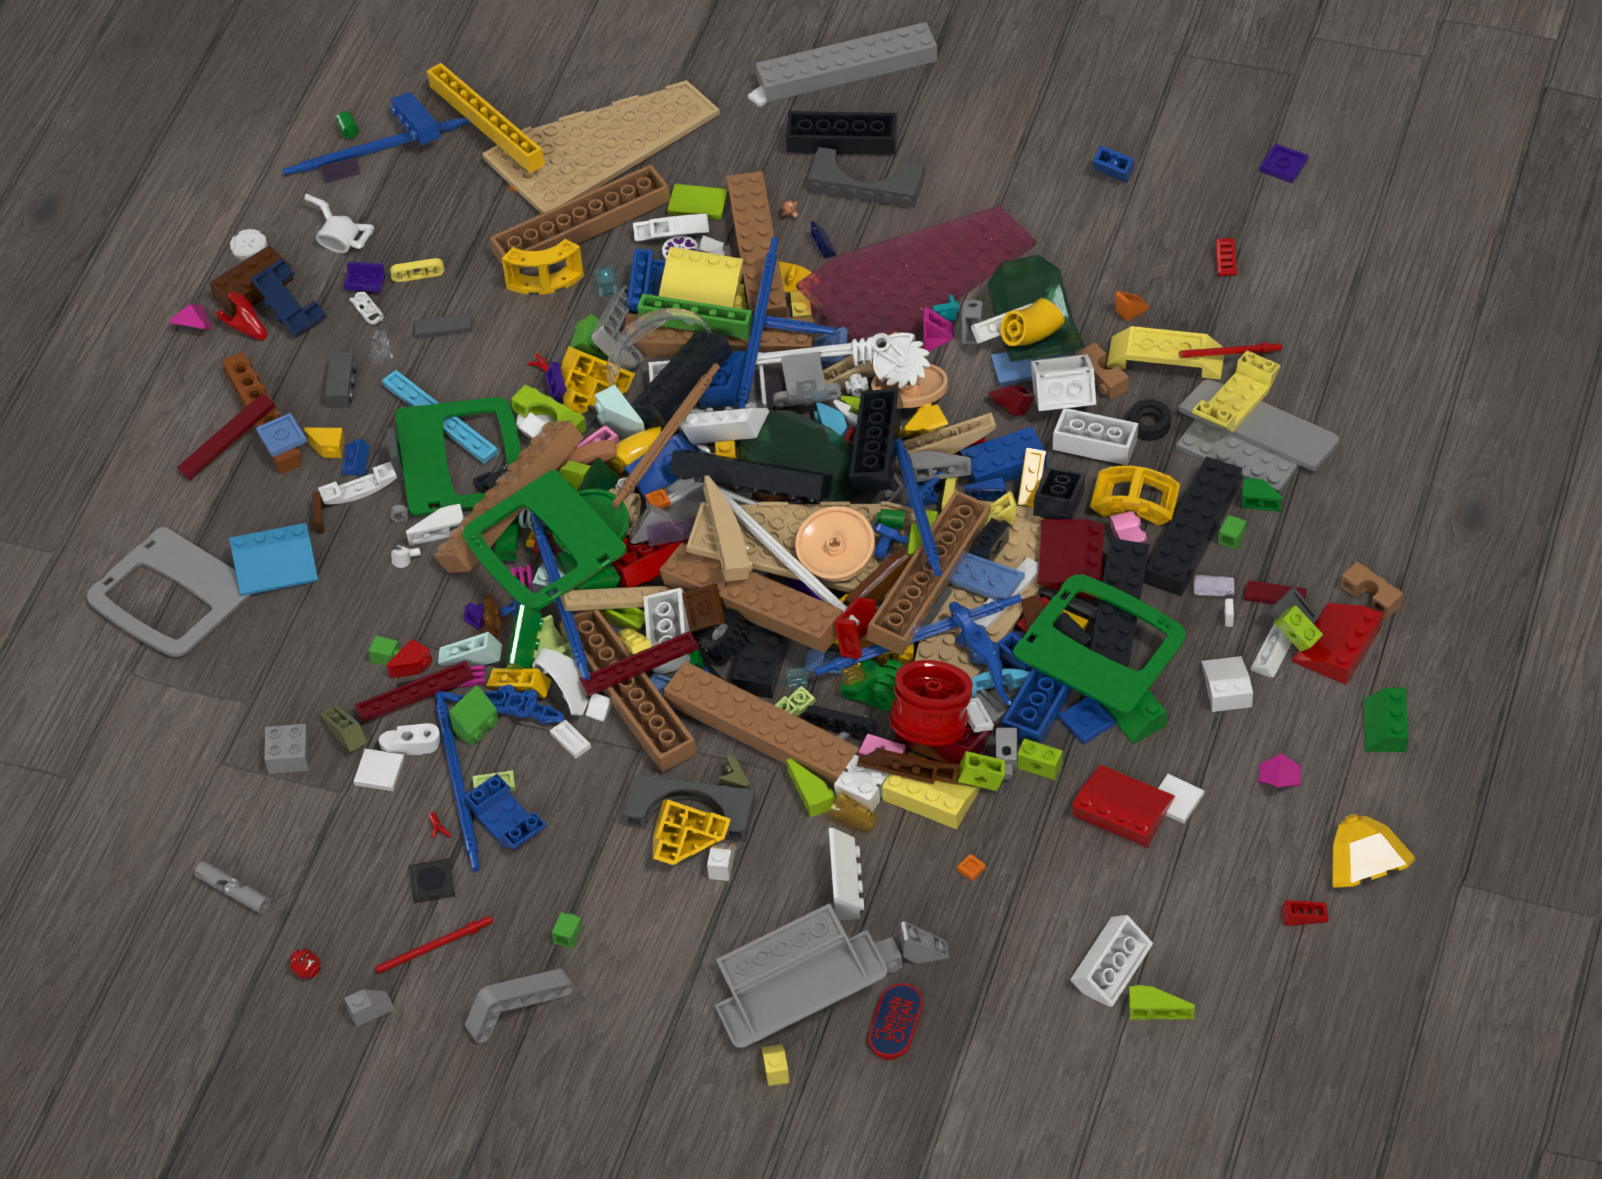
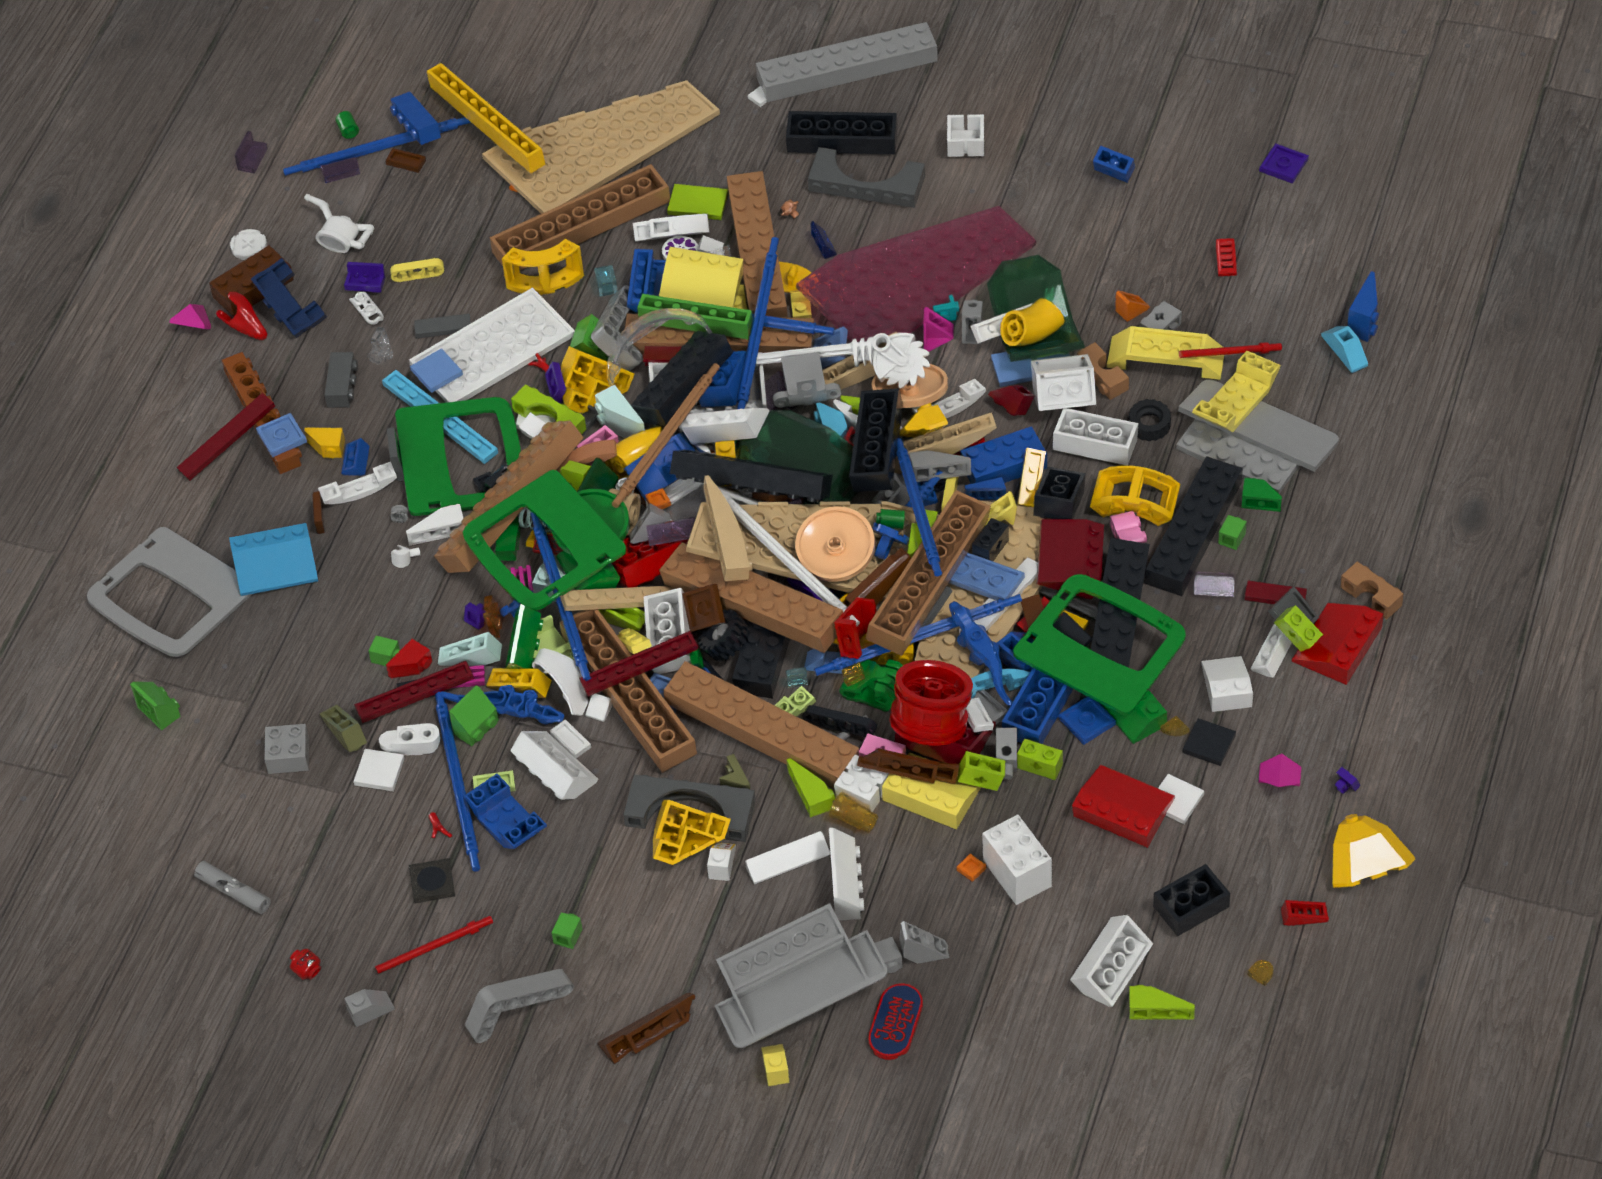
(155, 703): none -> bright green slope
(250, 154): none -> clear purple panel
(405, 160): none -> reddish brown tile
(436, 370): none -> medium blue tile
(500, 344): none -> white plate
(553, 764): none -> white slope
(648, 1029): none -> reddish brown wedge
(659, 354): none -> dark red panel
(787, 857): none -> white slope
(856, 384): white gear -> none
(965, 141): none -> white piece
(967, 395): none -> white slope
(1017, 859): none -> white container
(1163, 317): none -> light grey brick
(1175, 727): none -> clear yellow tile
(1191, 899): none -> black brick
(1209, 742): none -> black tile
(1229, 612): white tile -> none
(1261, 971): none -> clear yellow tile
(1346, 780): none -> dark purple tile
(1347, 347): none -> medium azure slope
(1363, 311): none -> blue slope
(1386, 721): green slope -> none

